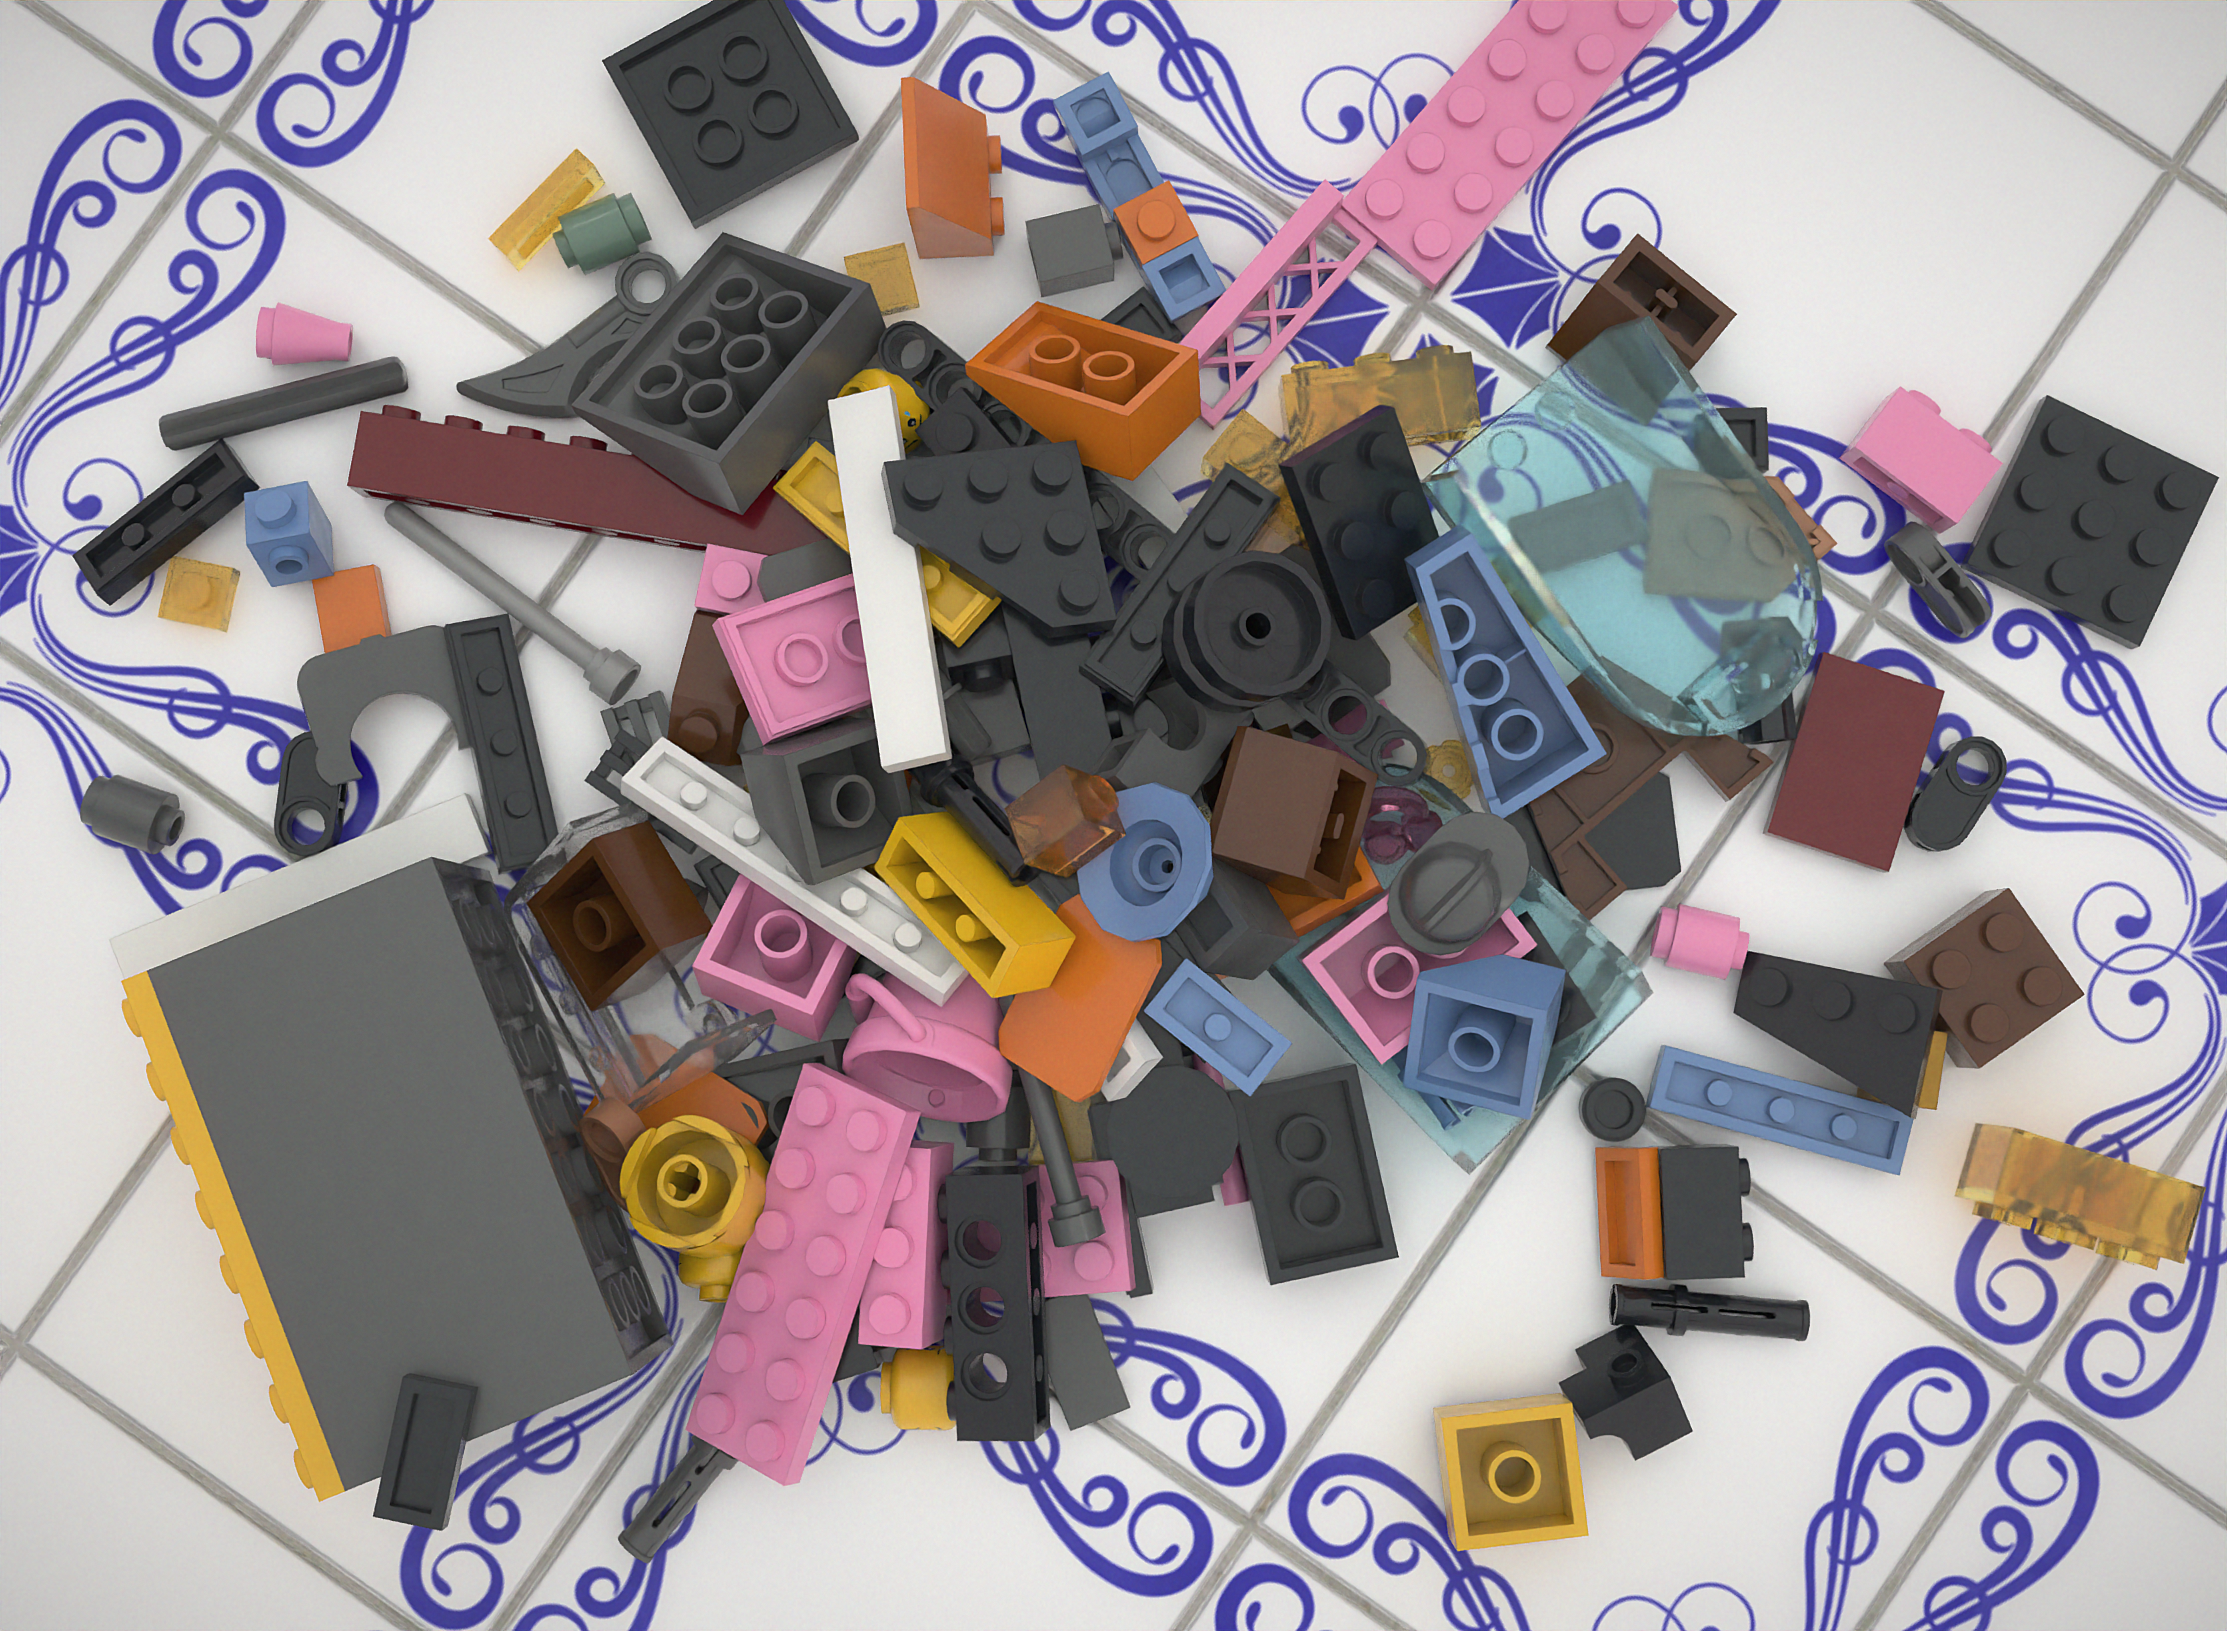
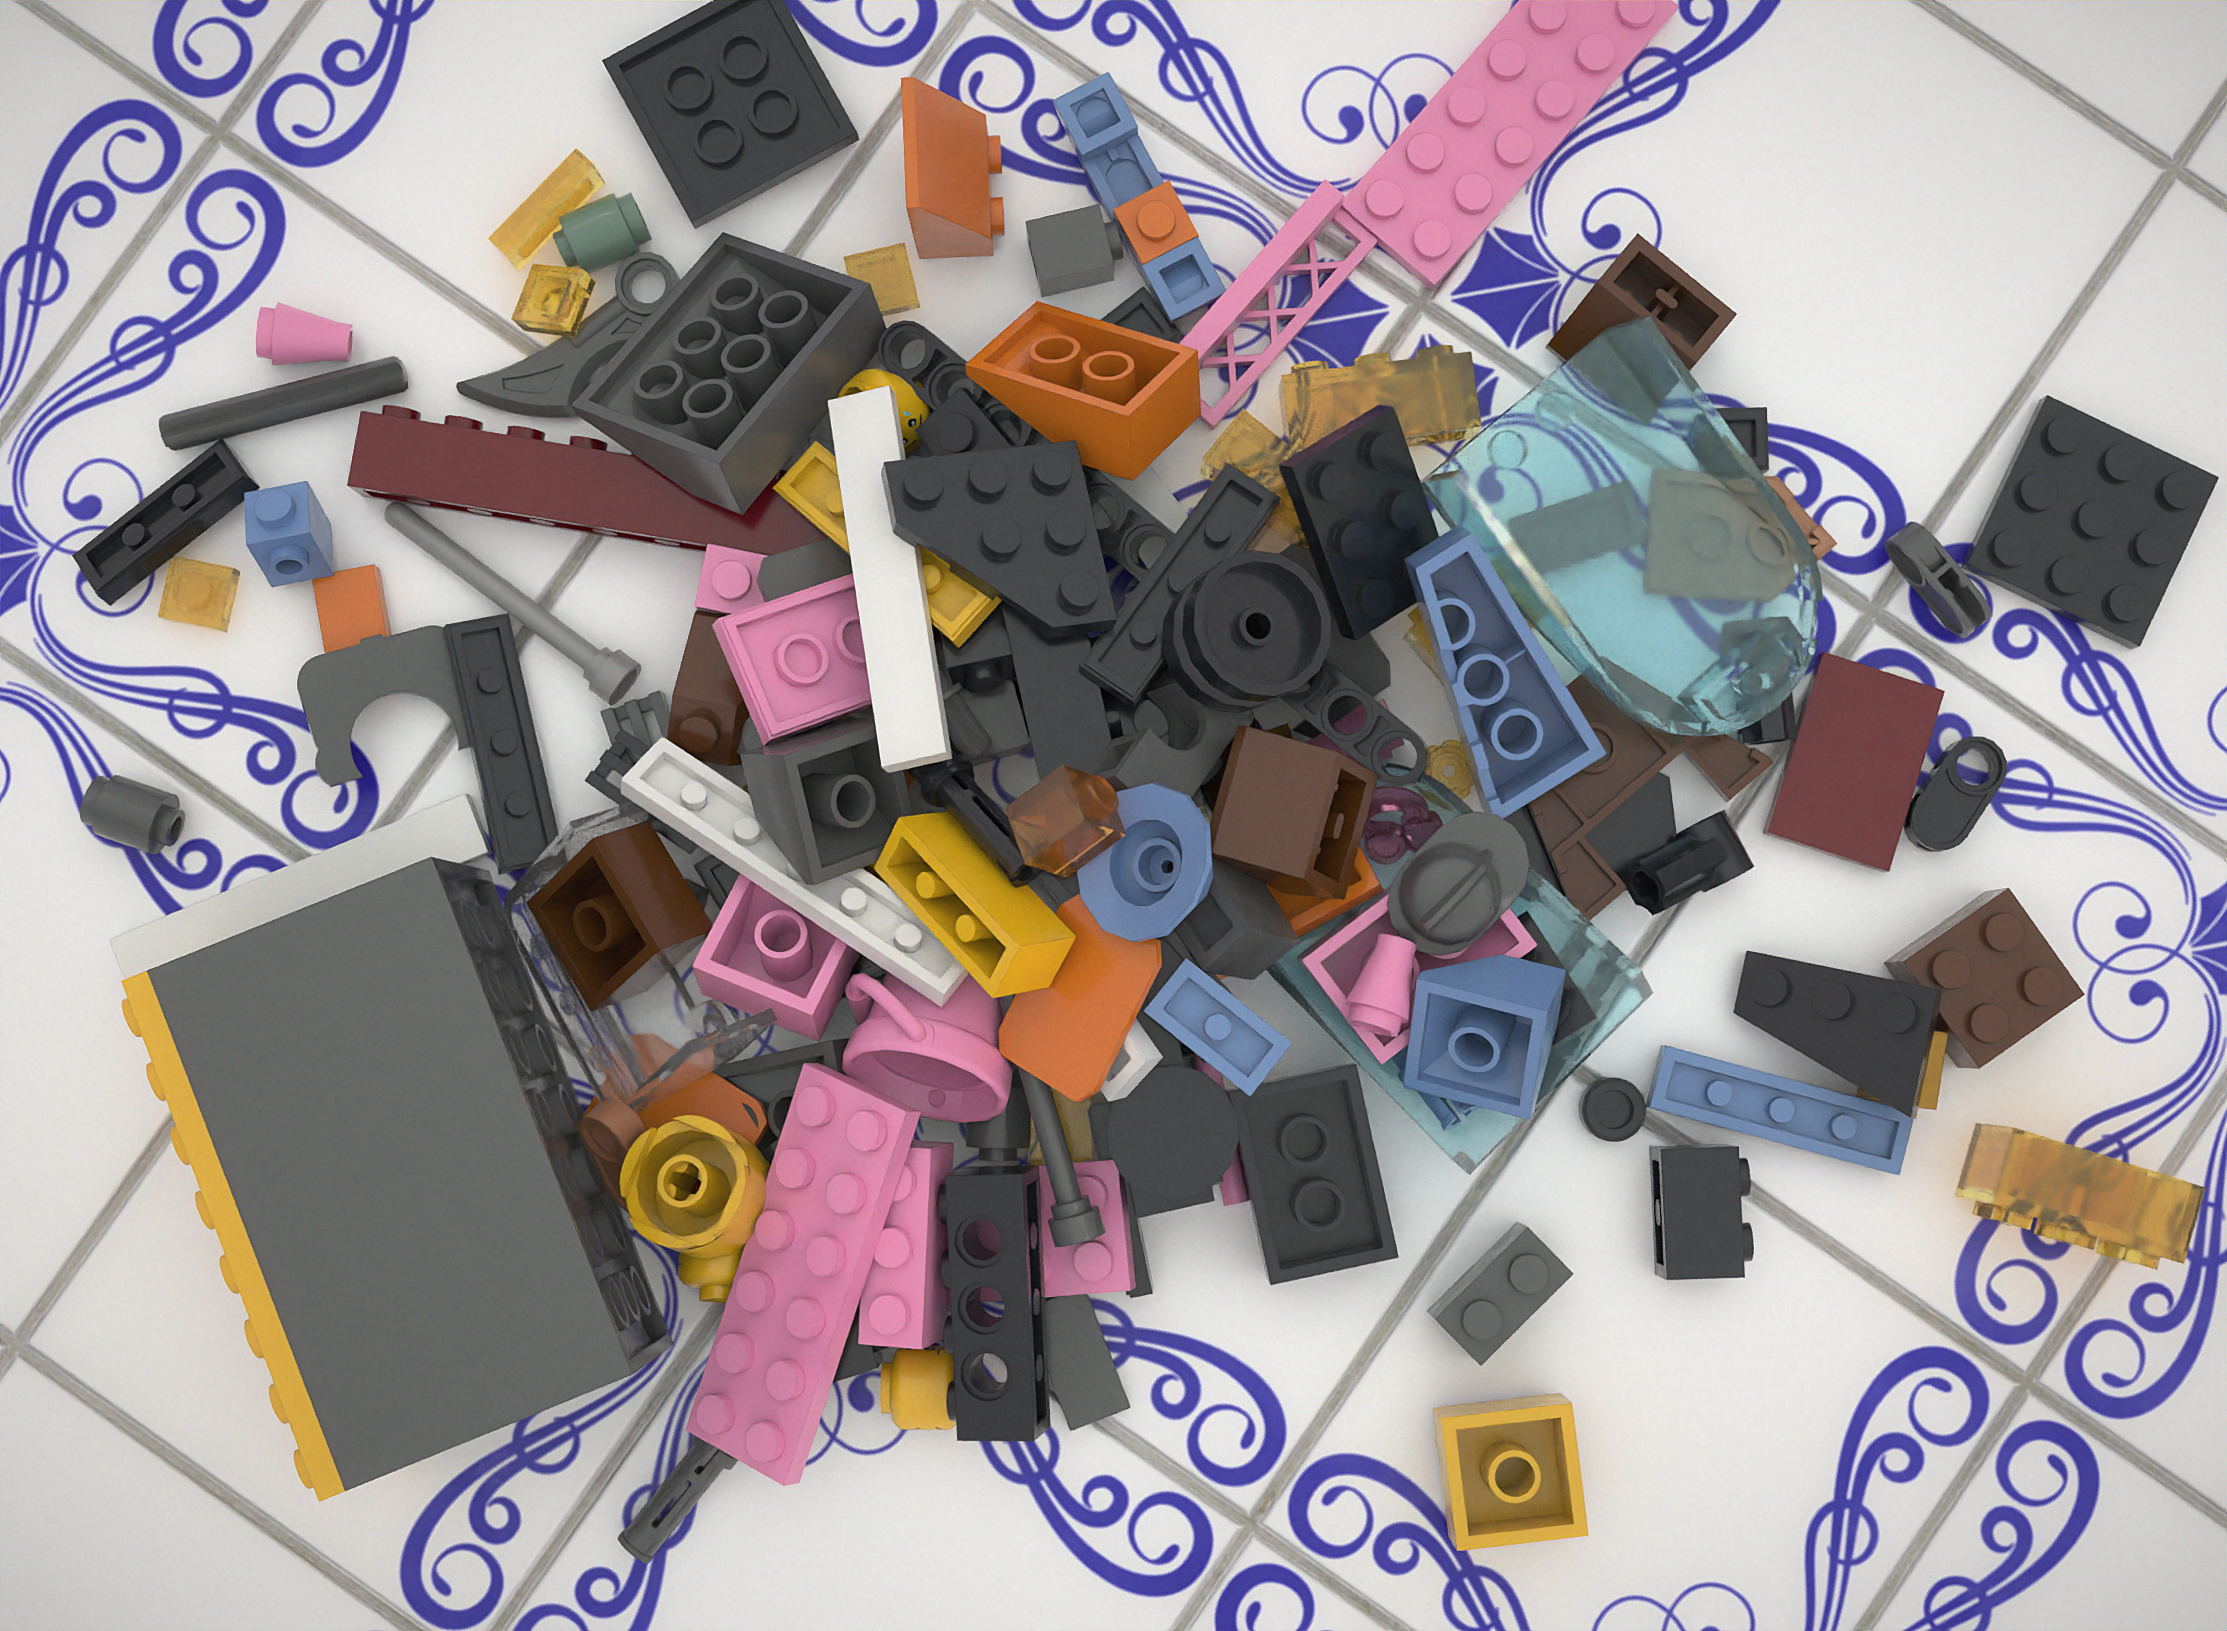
(302, 790): black piece -> none
(425, 1452): black tile -> none
(553, 300): none -> clear yellow plate
(1384, 987): none -> bright pink cone
(1500, 1292): none -> dark grey brick
(1626, 1393): black brick -> none
(1629, 1212): orange tile -> none
(1634, 1307): black pin -> none
(1696, 861): none -> black piece
(1699, 941): bright pink brick -> none
(1922, 459): bright pink brick -> none

